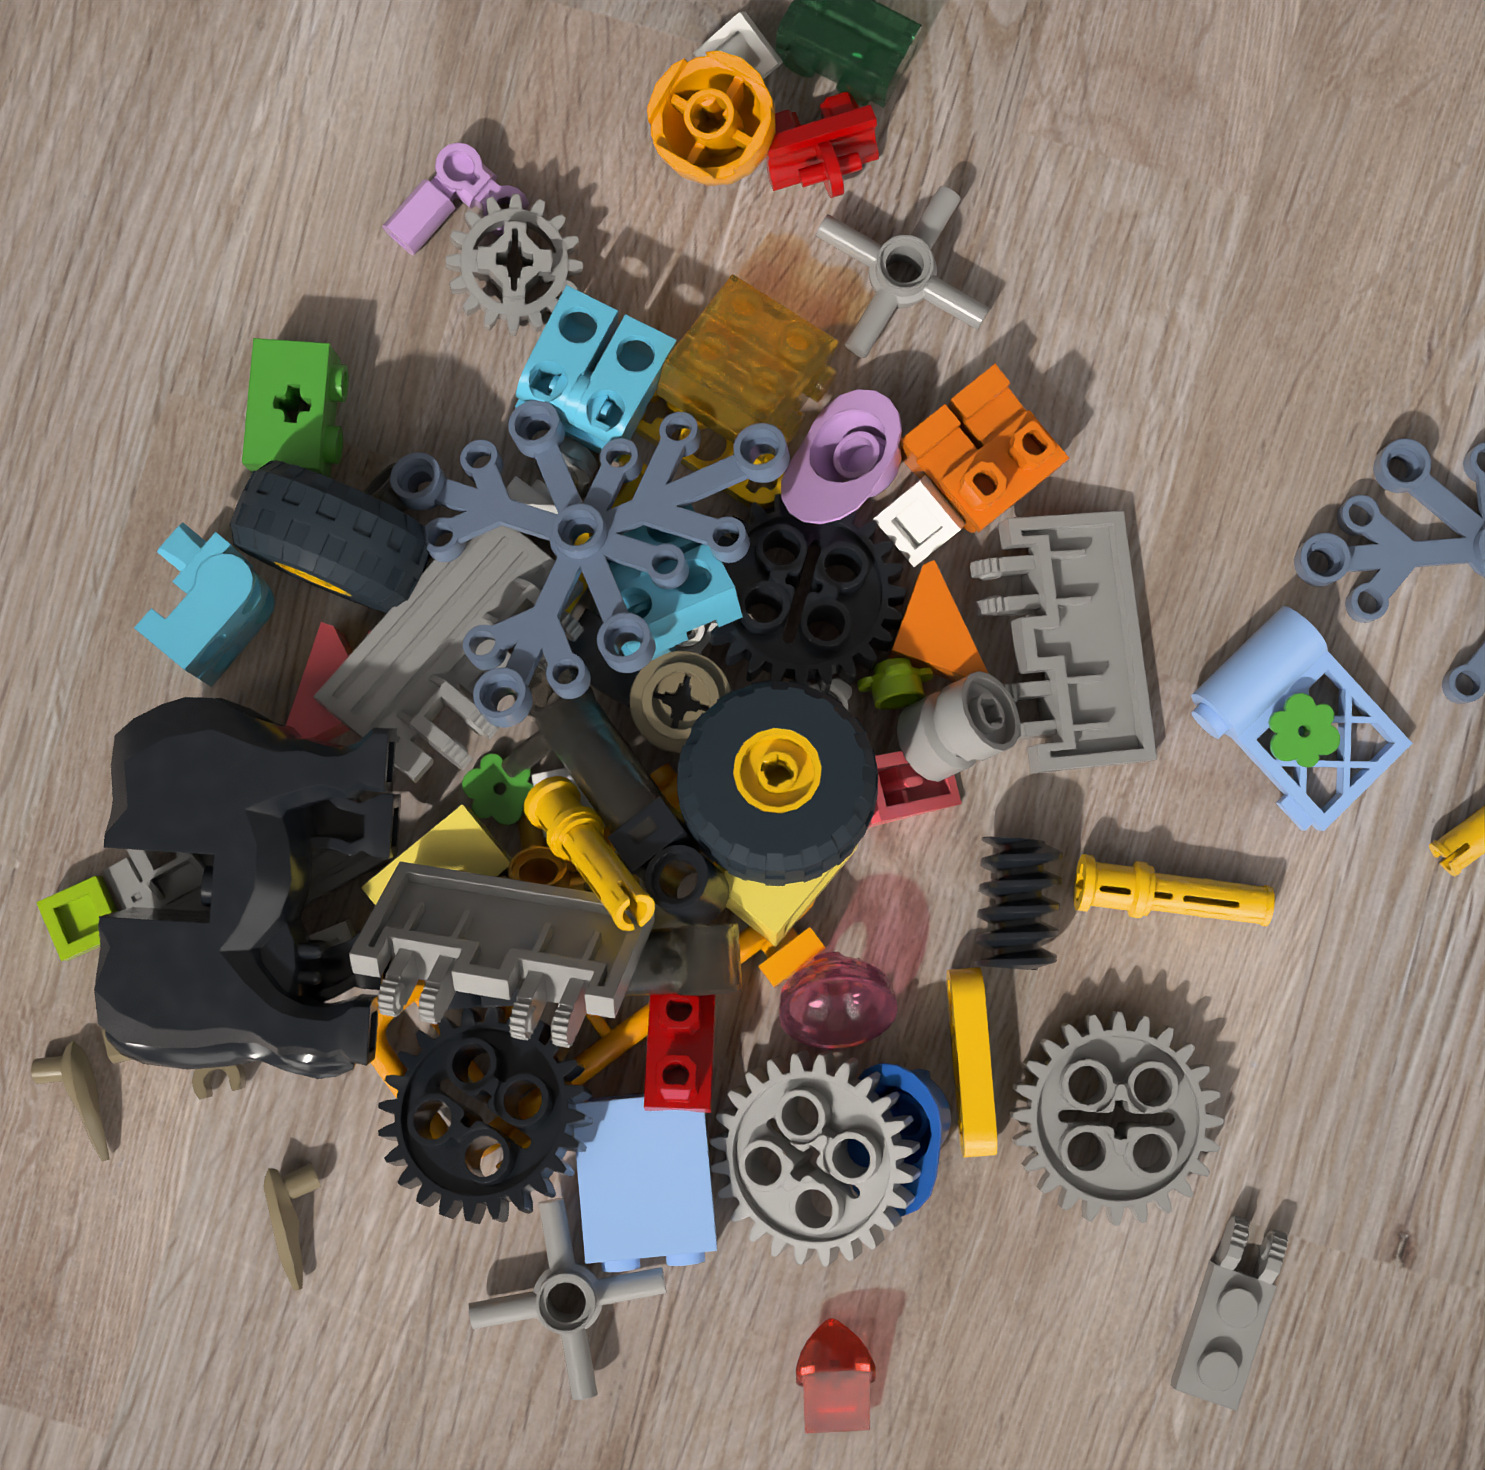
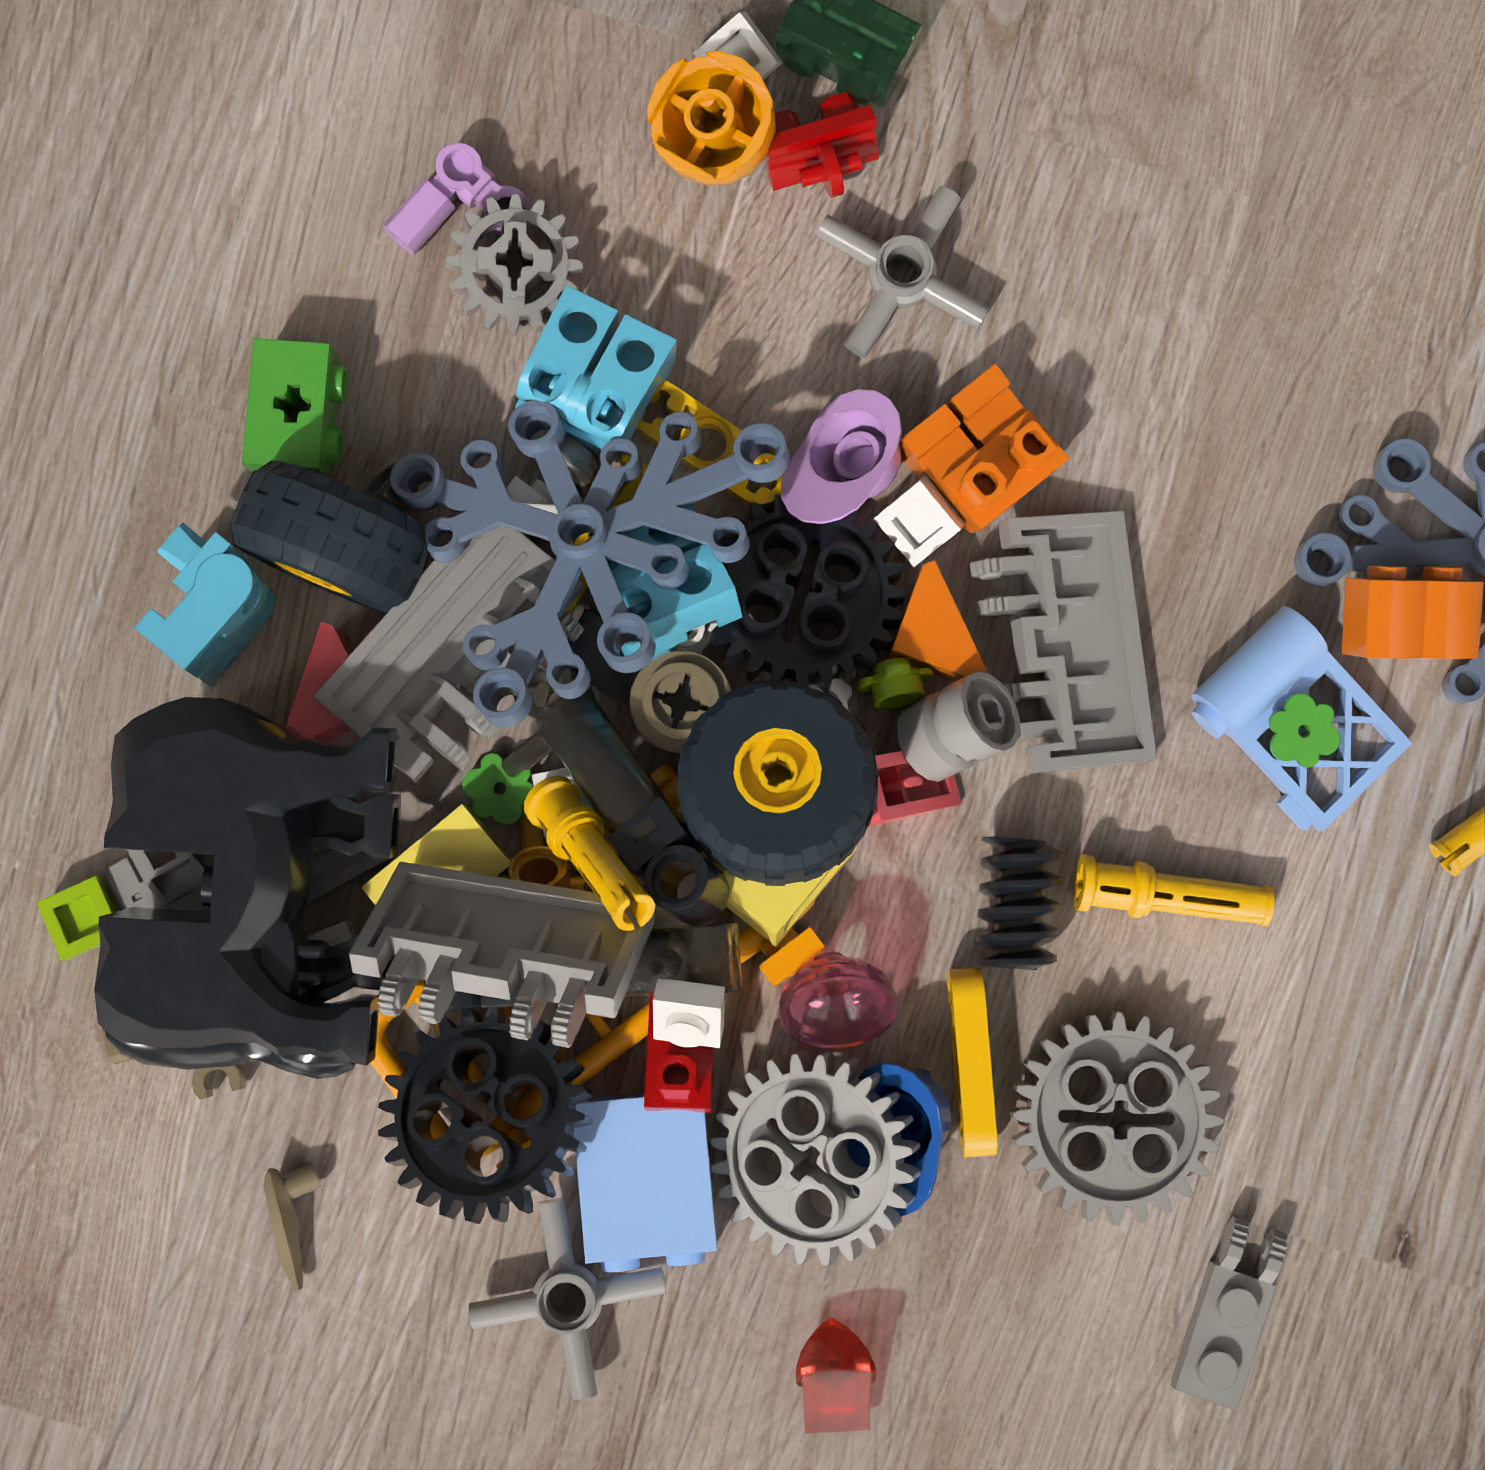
(81, 1087): dark tan bar -> none
(688, 1013): none -> white plate
(748, 364): clear yellow brick -> none
(1412, 616): none -> orange brick

